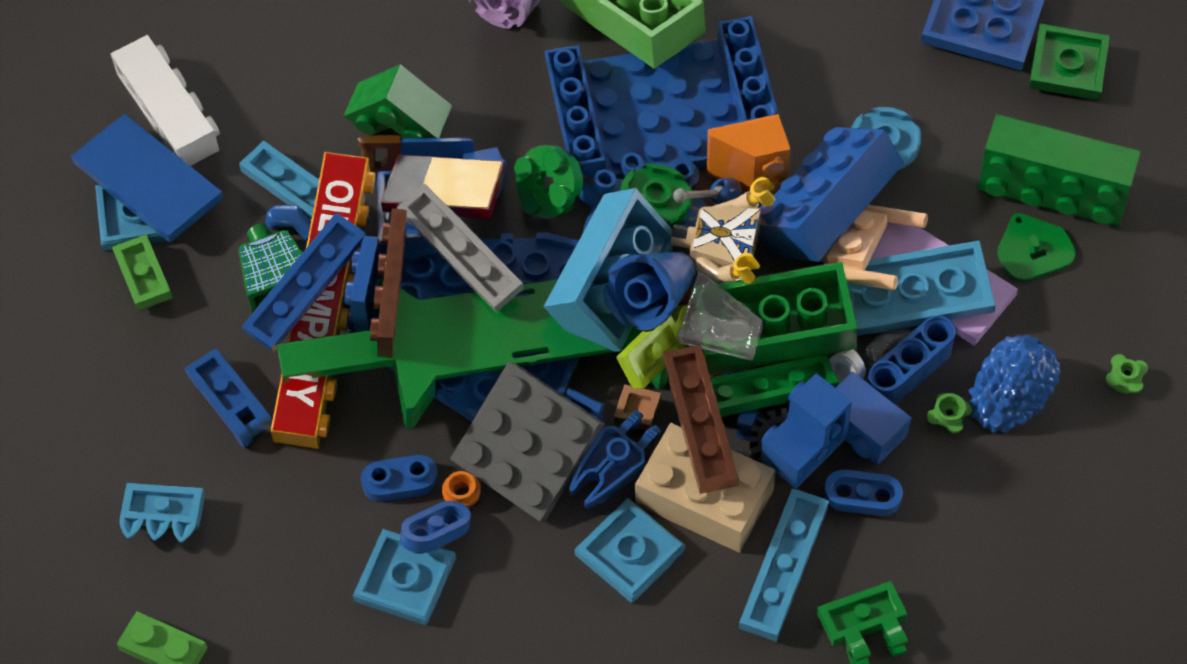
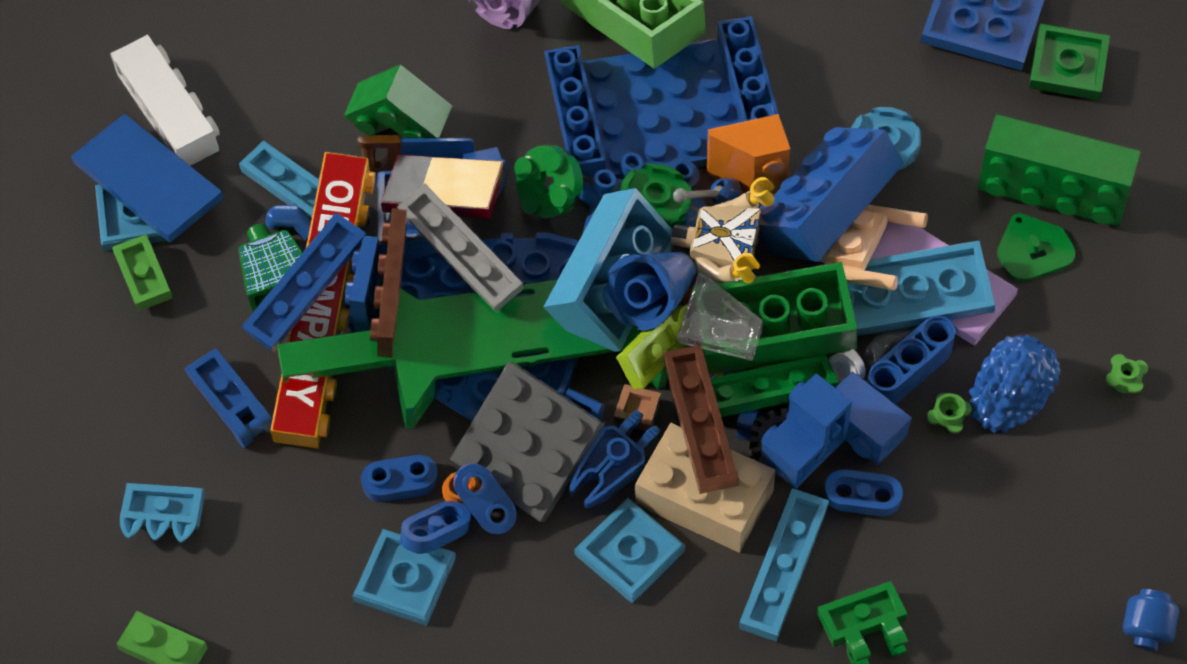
(485, 499): none -> blue plate
(1151, 619): none -> blue head

